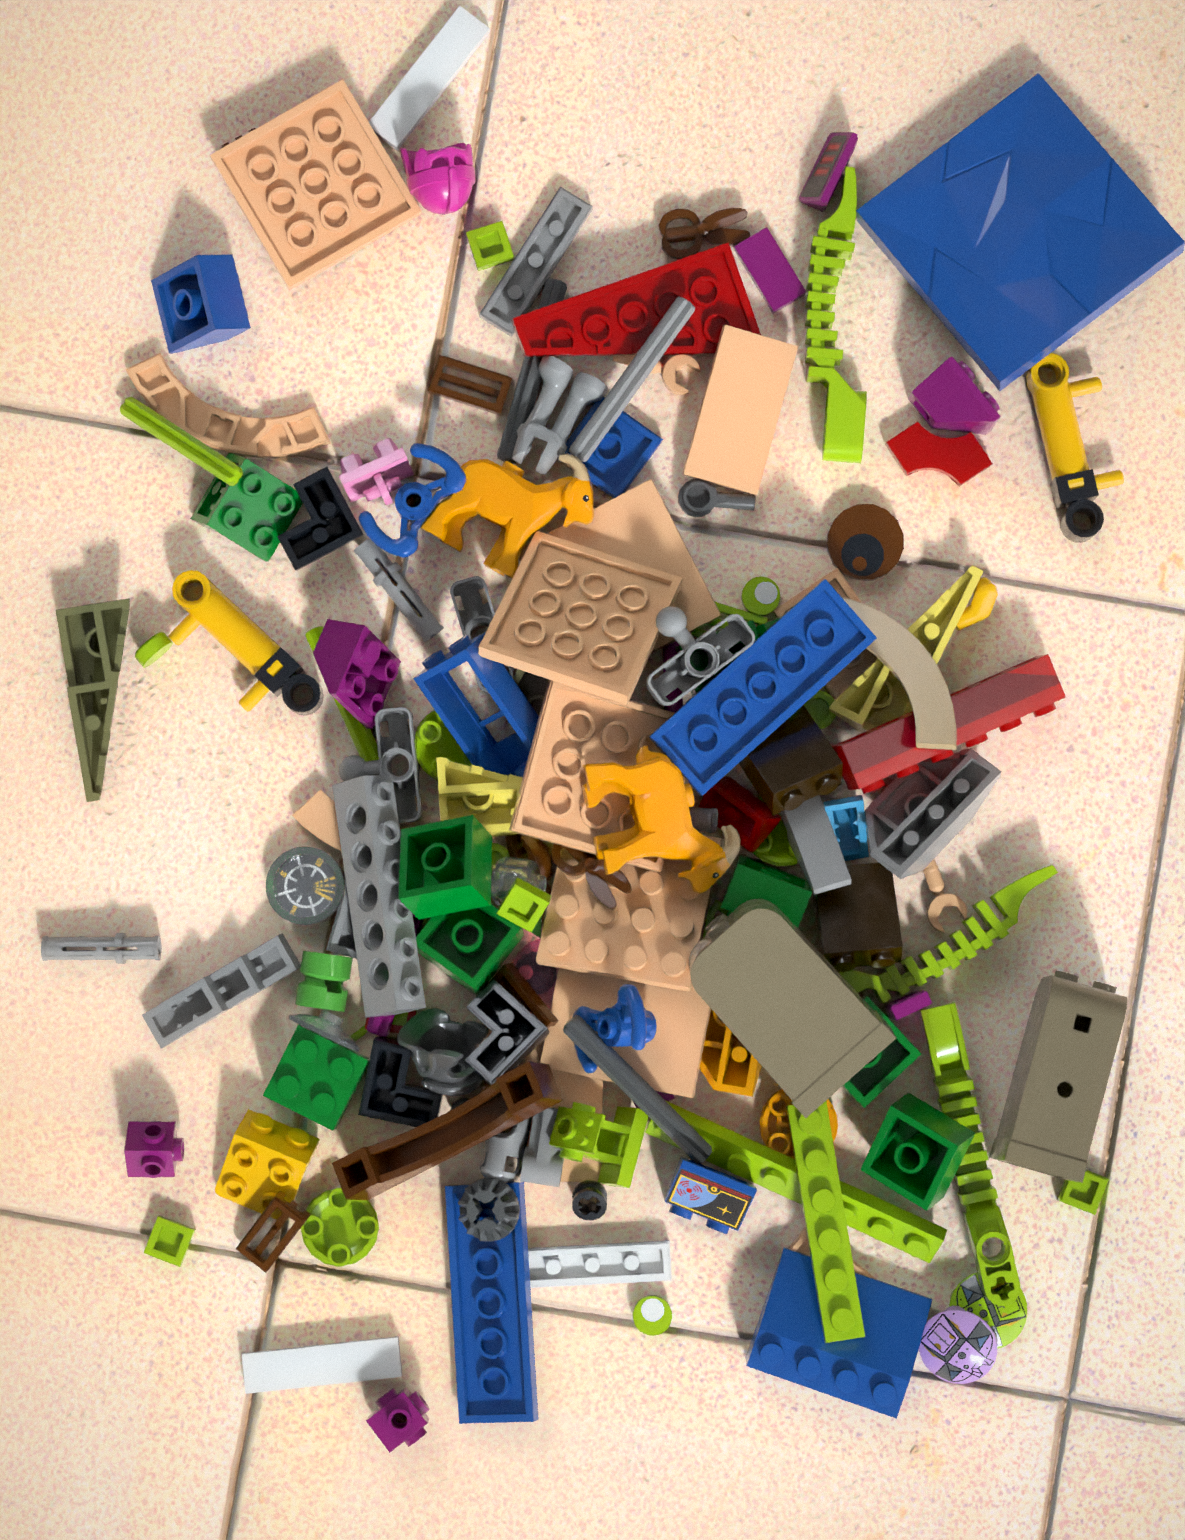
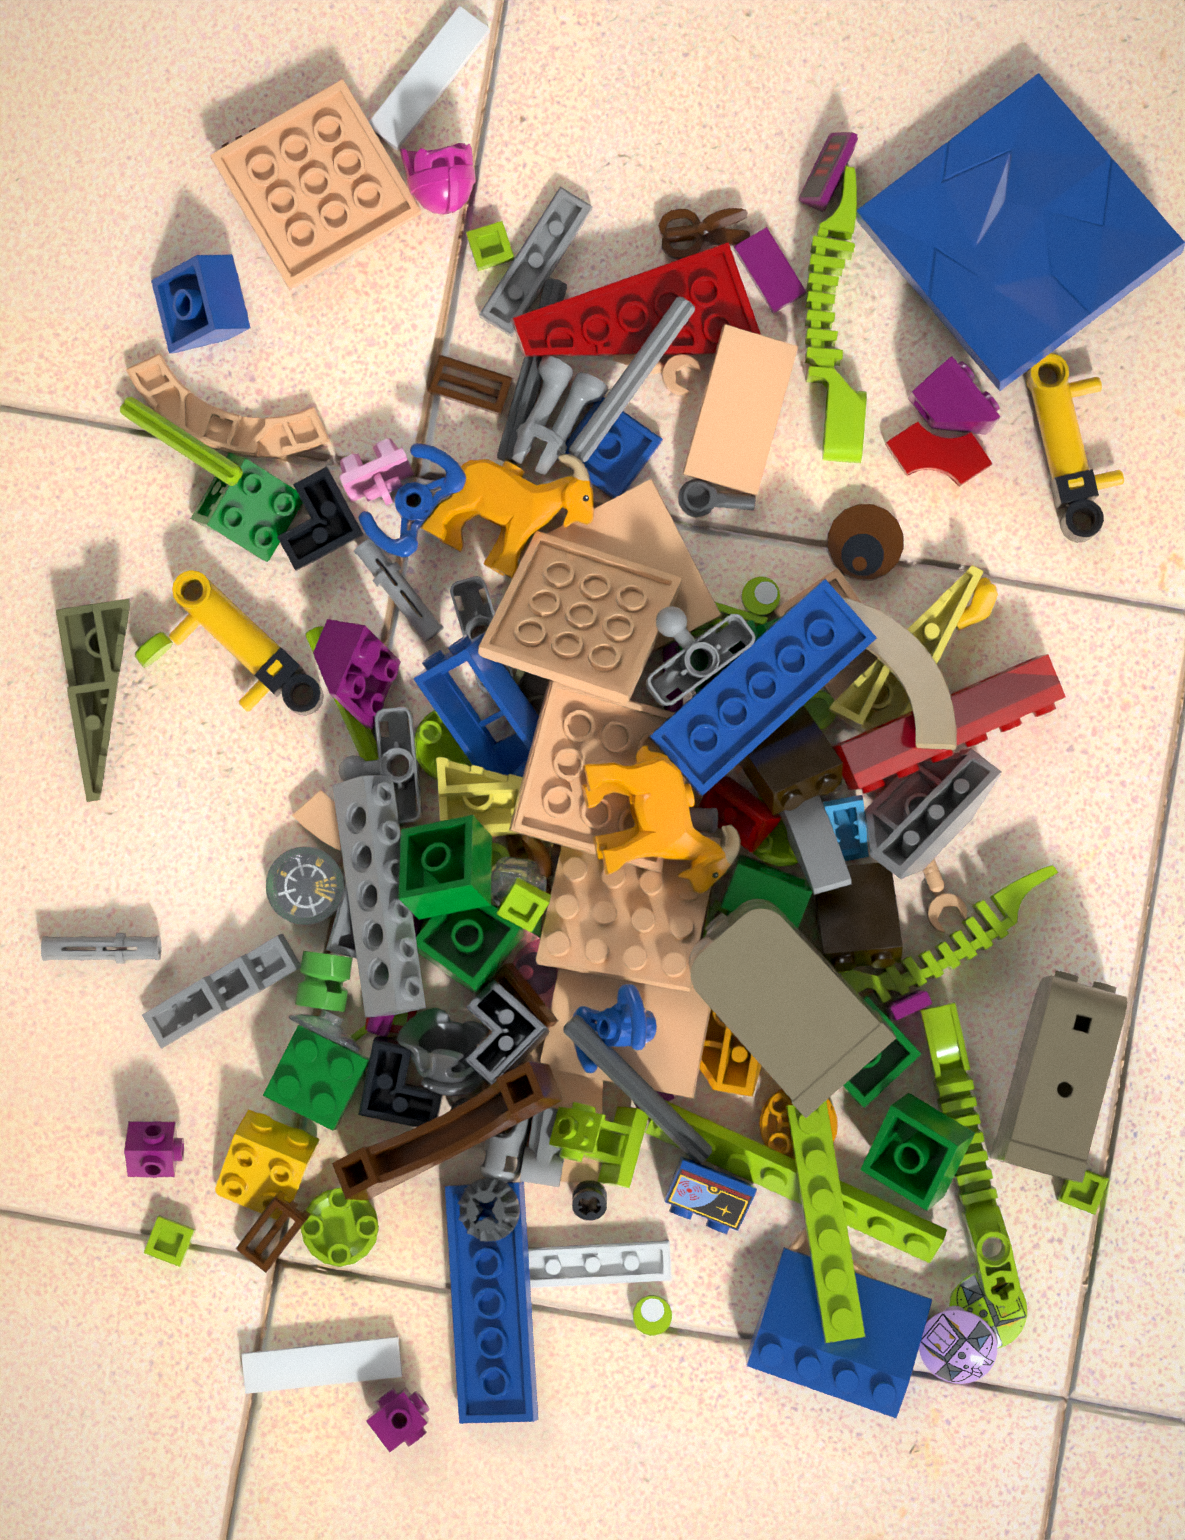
(594, 873): reddish brown piece -> none

